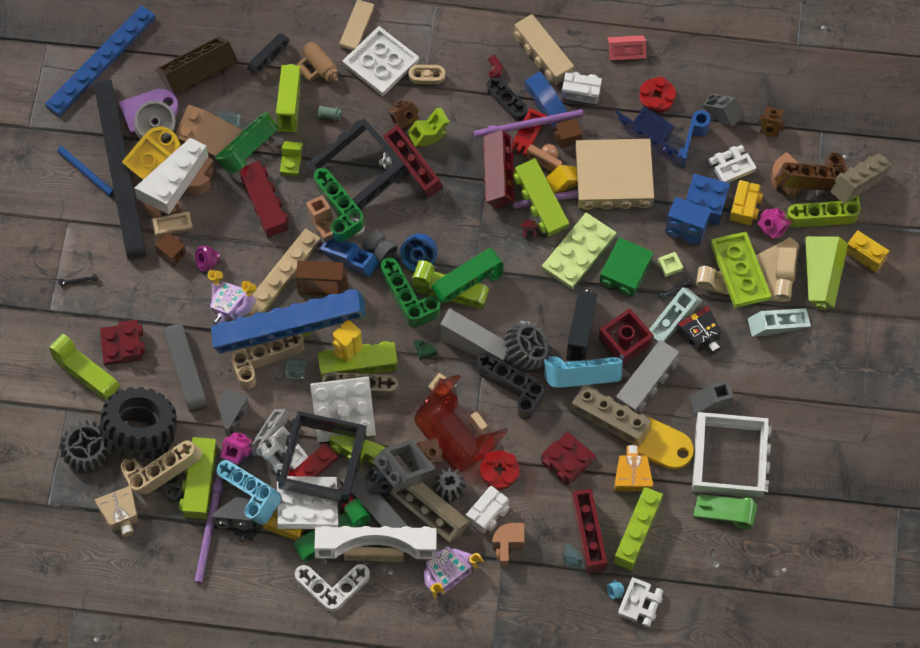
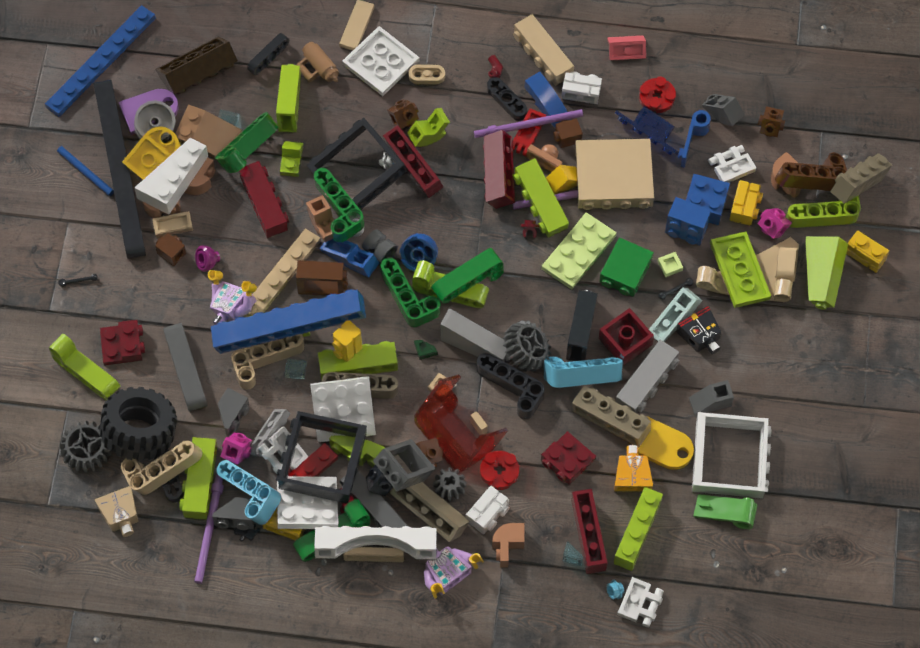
(330, 113): sand green pin -> none
(335, 592): white beam -> none
(778, 321): light aqua slope -> none

